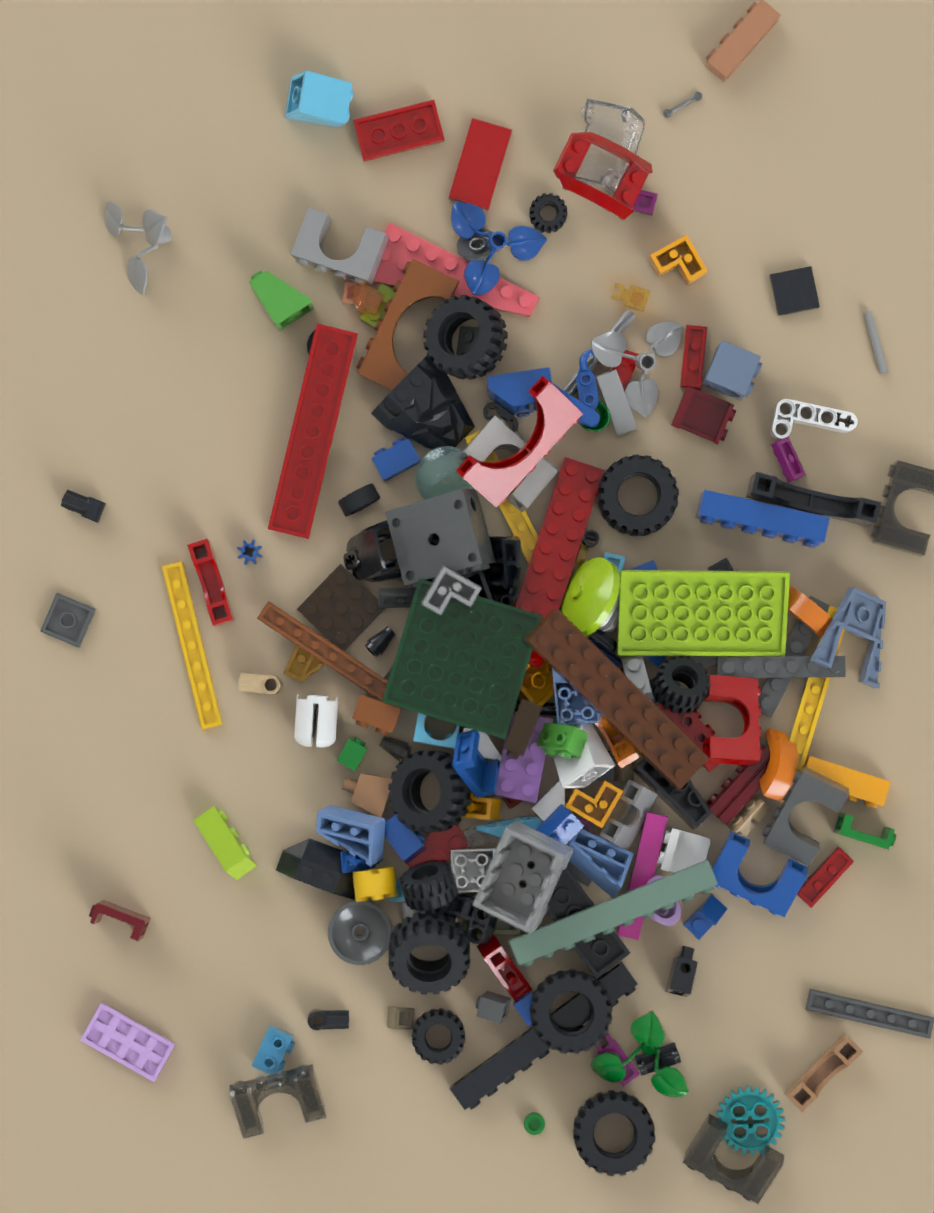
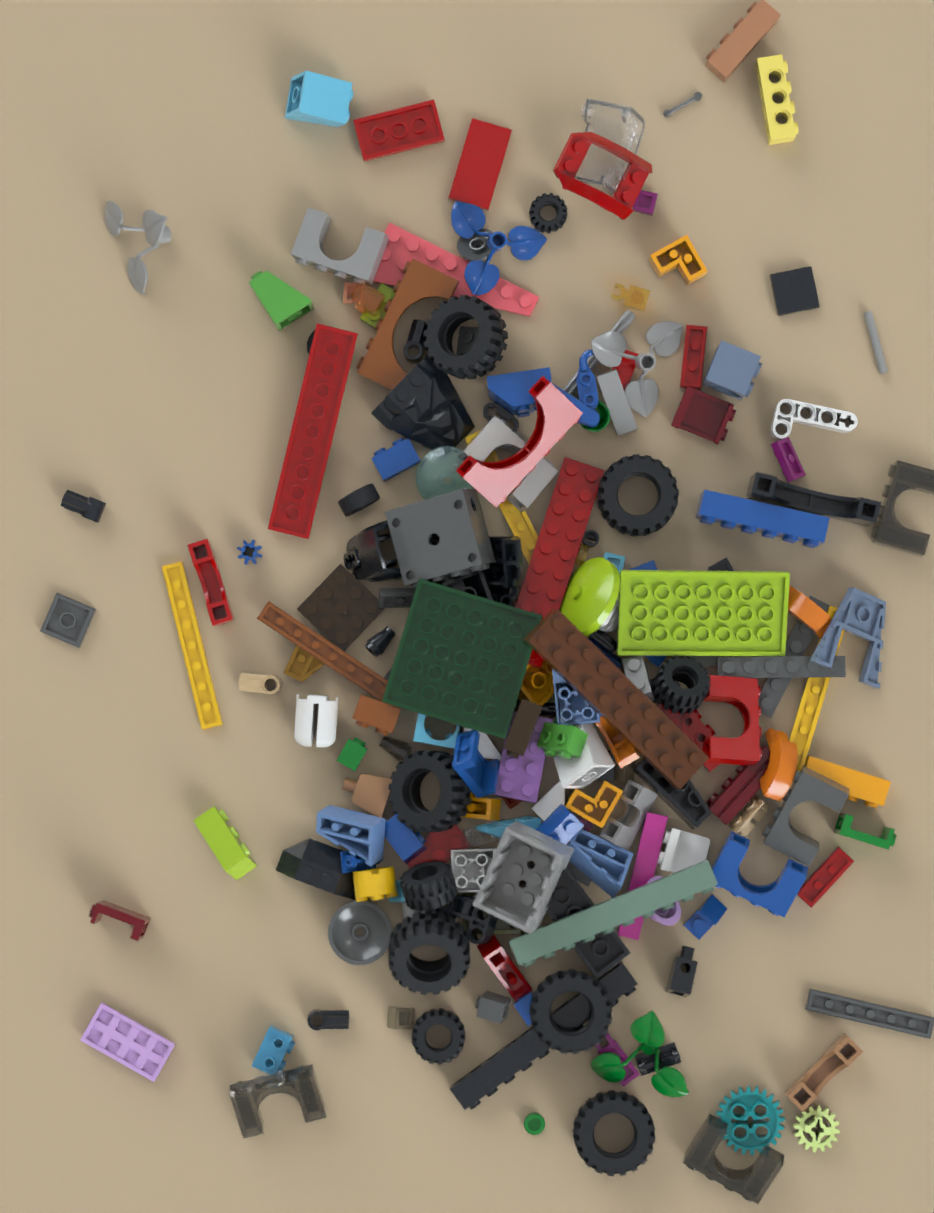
(415, 340): none -> black piece
(448, 585): light grey brick -> none
(776, 132): none -> light yellow brick
(816, 1137): none -> yellowish green gear

